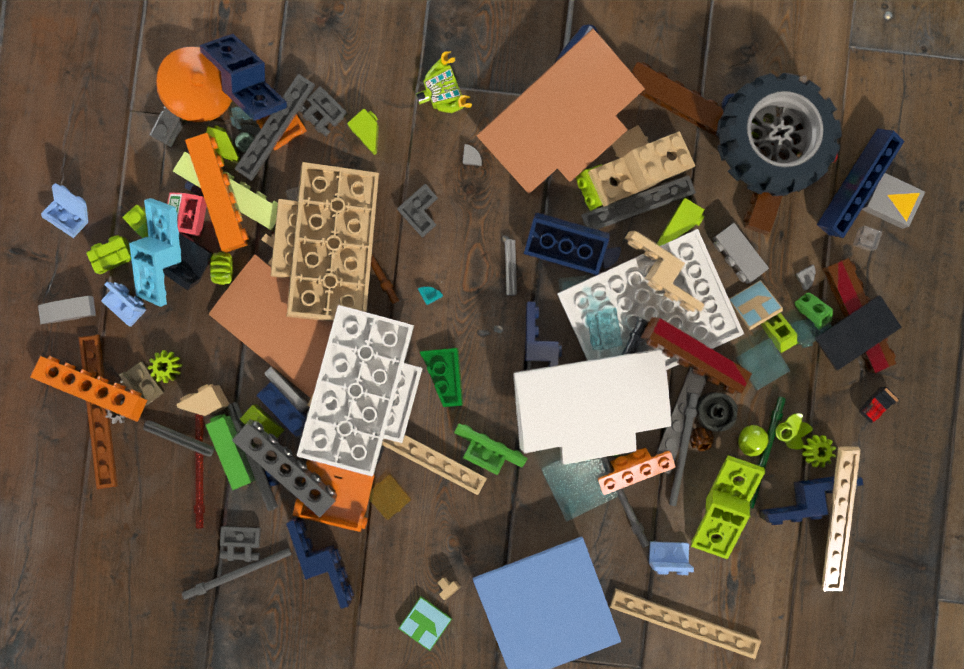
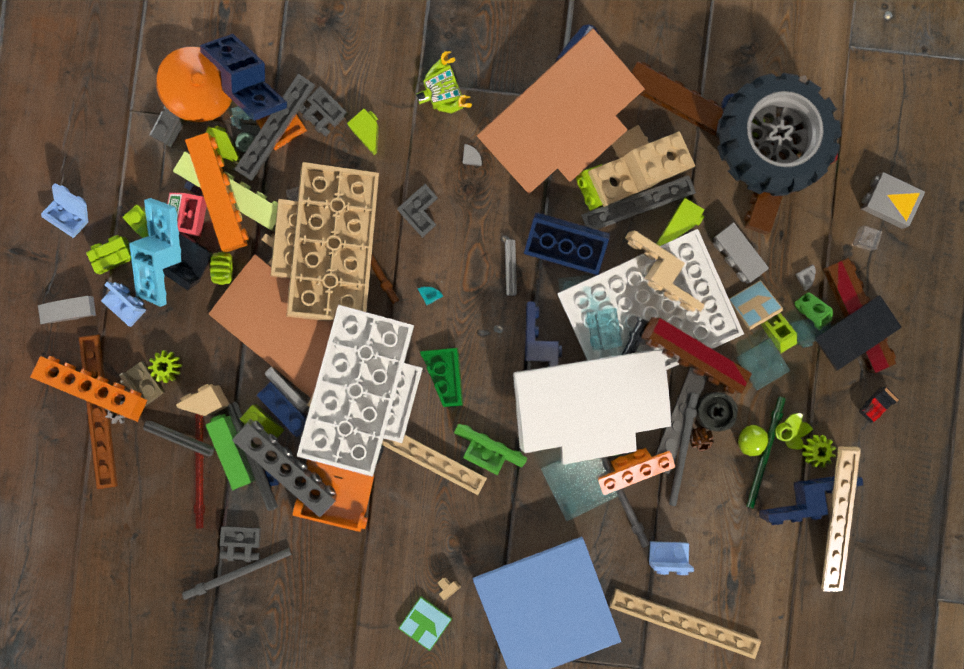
(320, 561): dark blue bracket -> none
(388, 497): clear yellow piece -> none
(611, 256): dark blue tile -> none
(727, 507): lime bracket -> none
(860, 182): dark blue brick -> none

